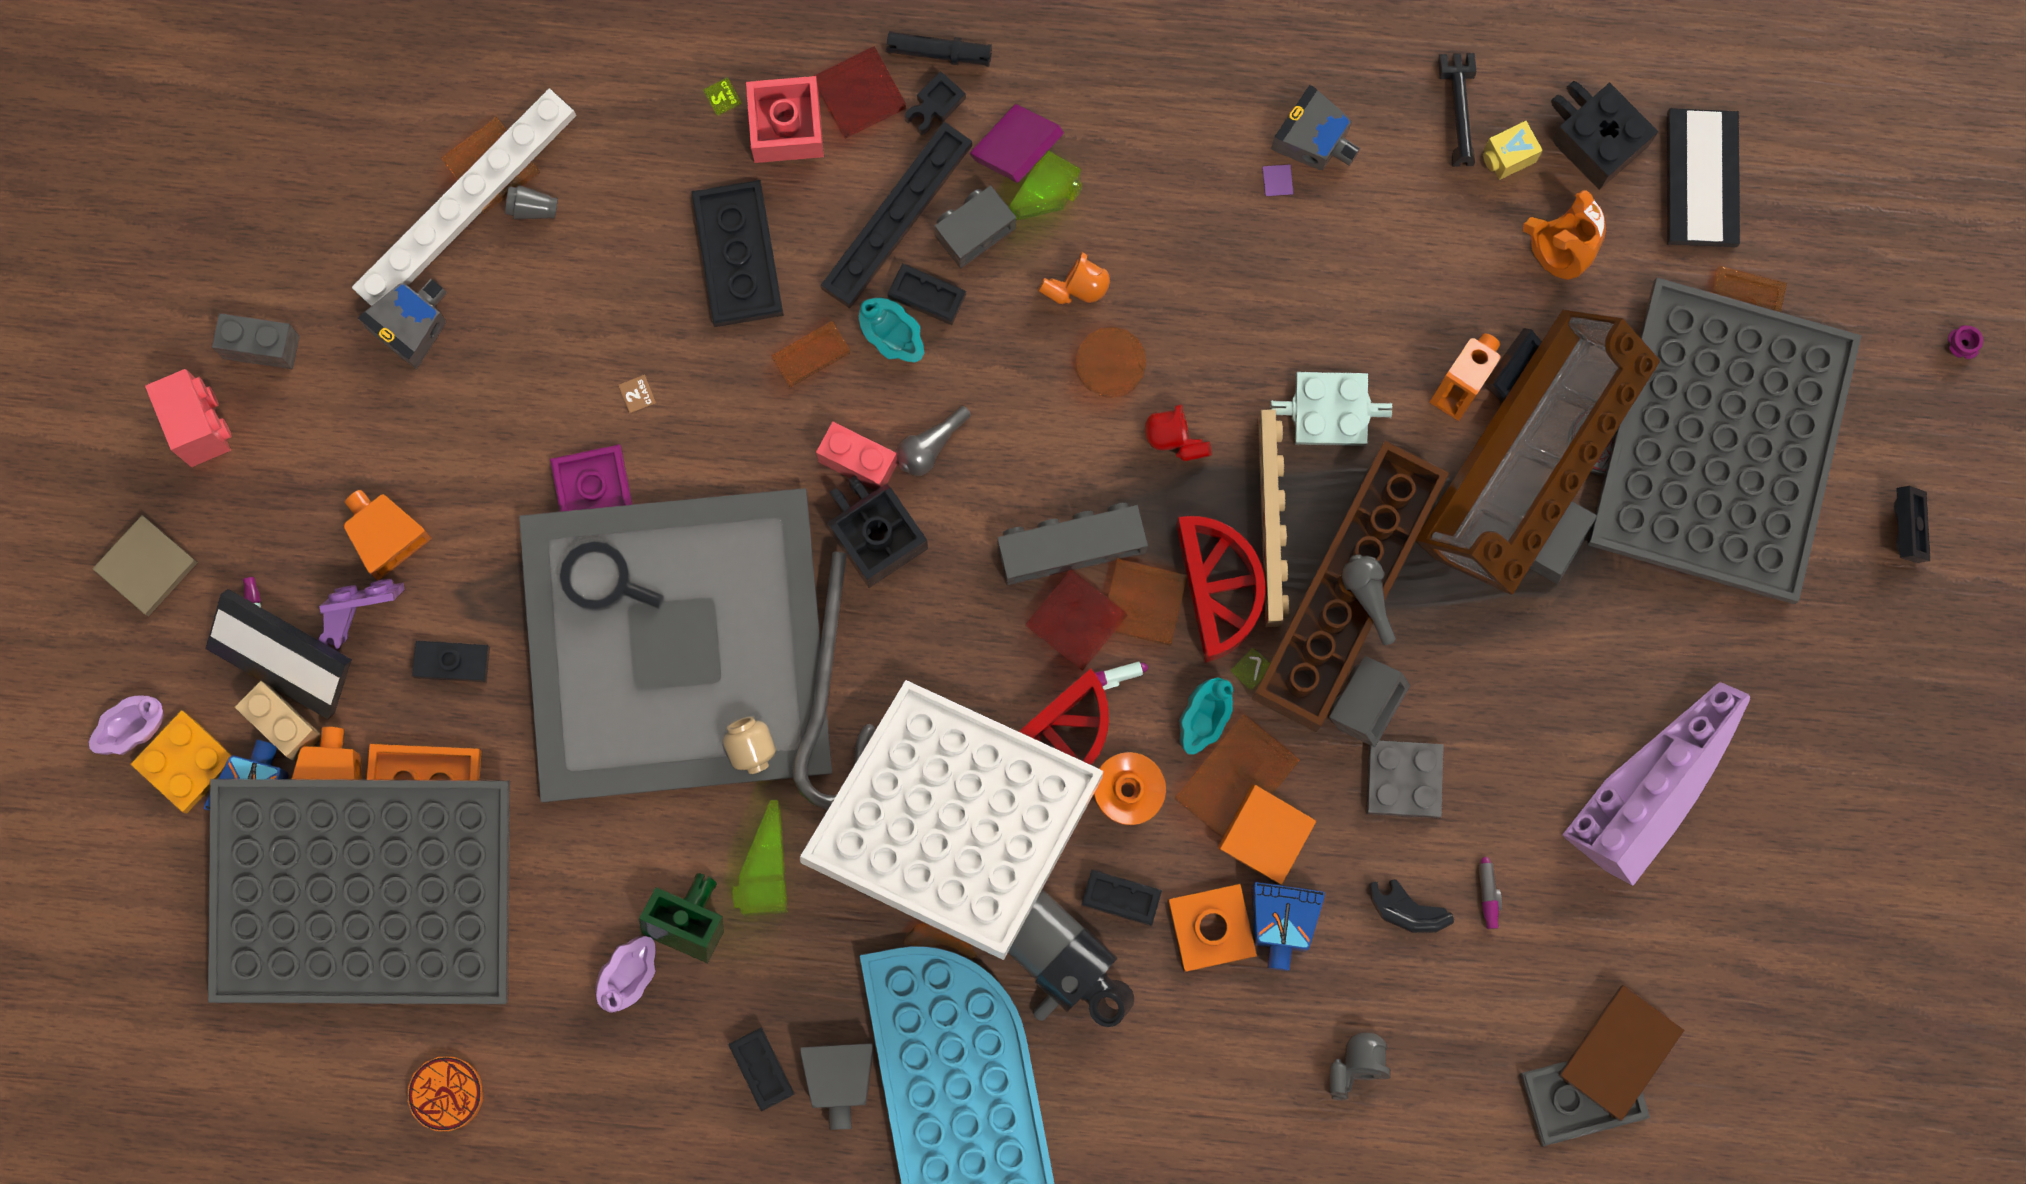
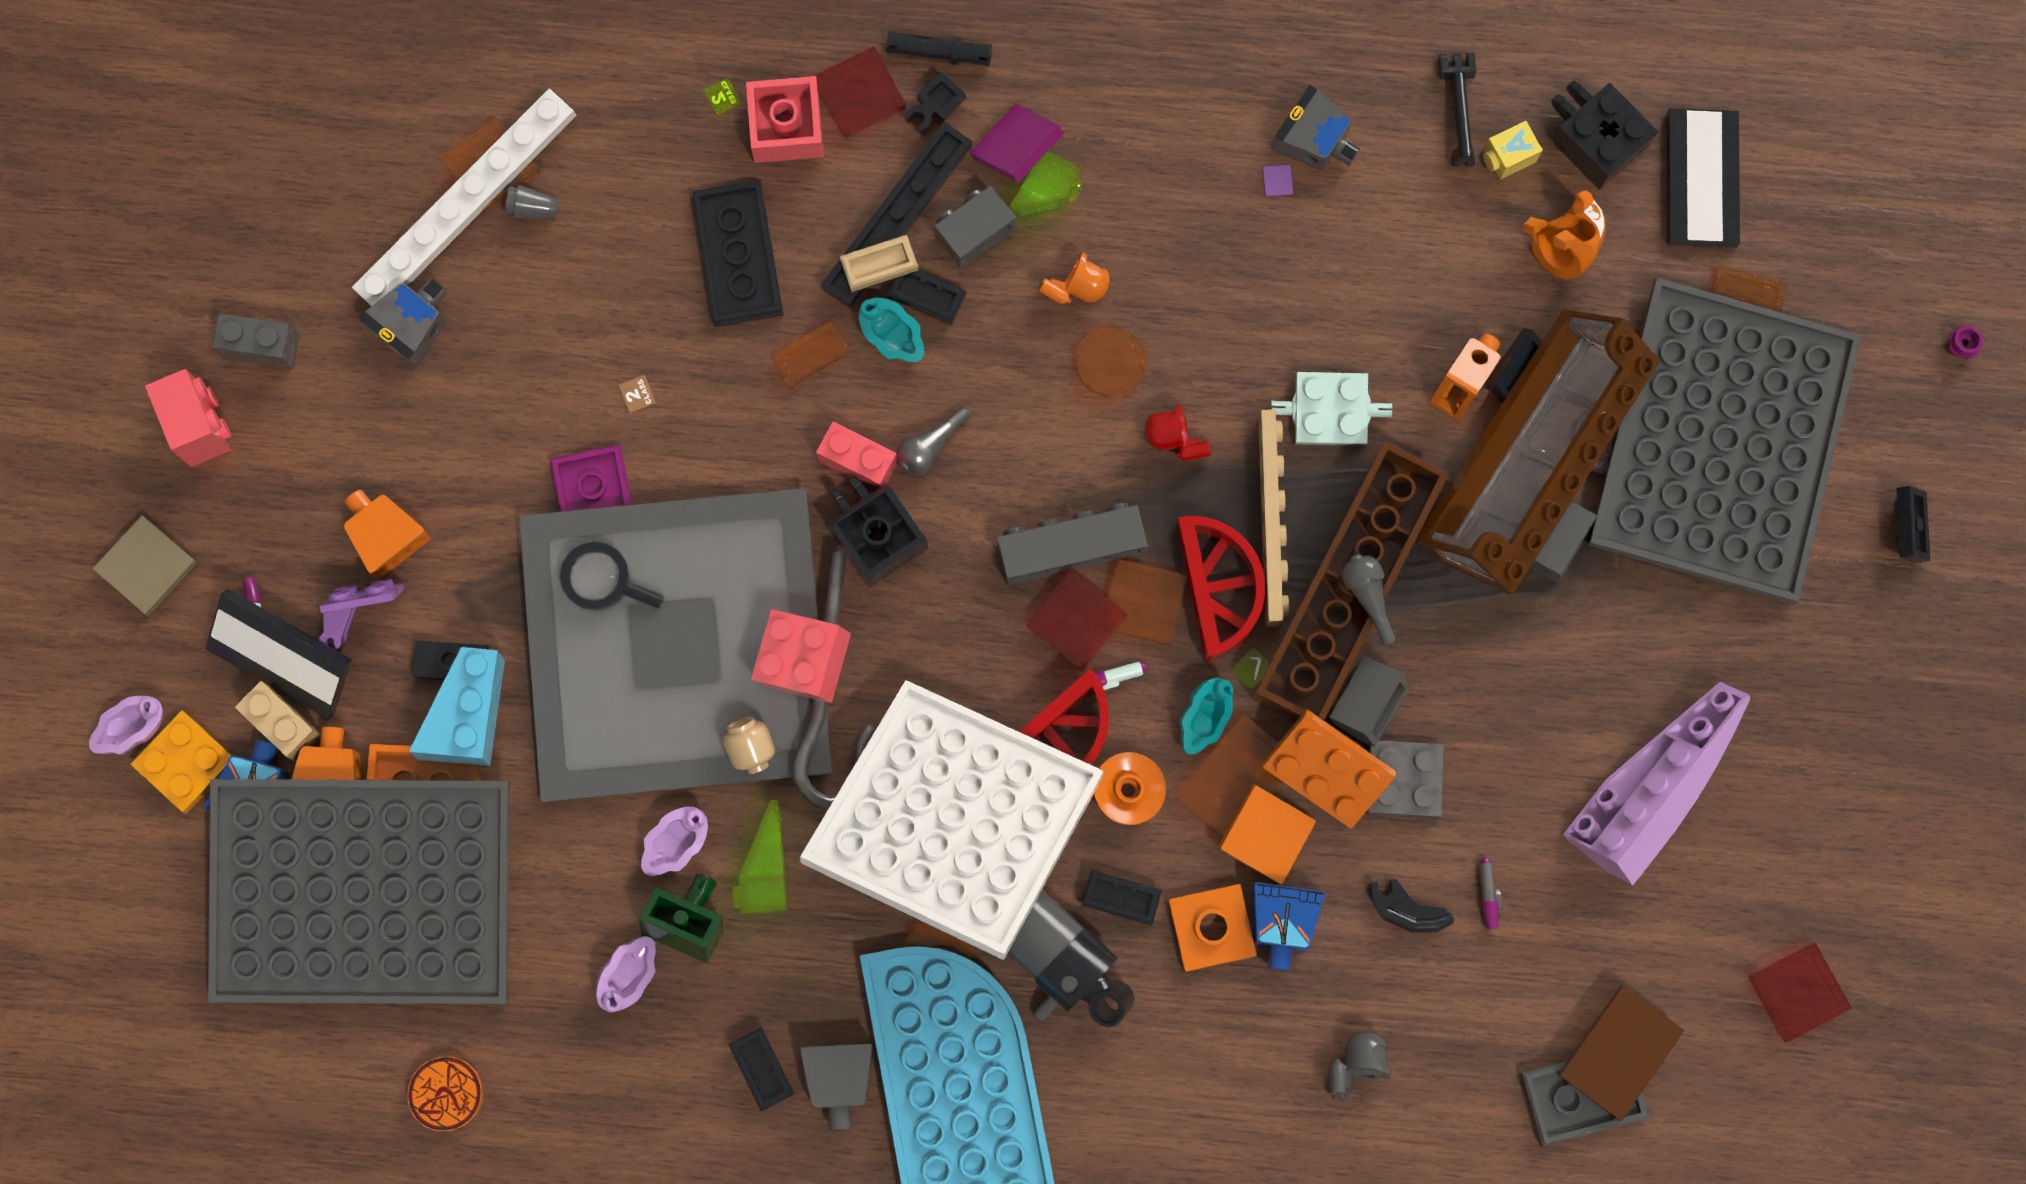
(464, 711): none -> medium azure wedge
(674, 841): none -> lavender arm
(801, 656): none -> coral brick
(879, 263): none -> tan tile
(1329, 769): none -> orange plate
(1799, 992): none -> clear red tile

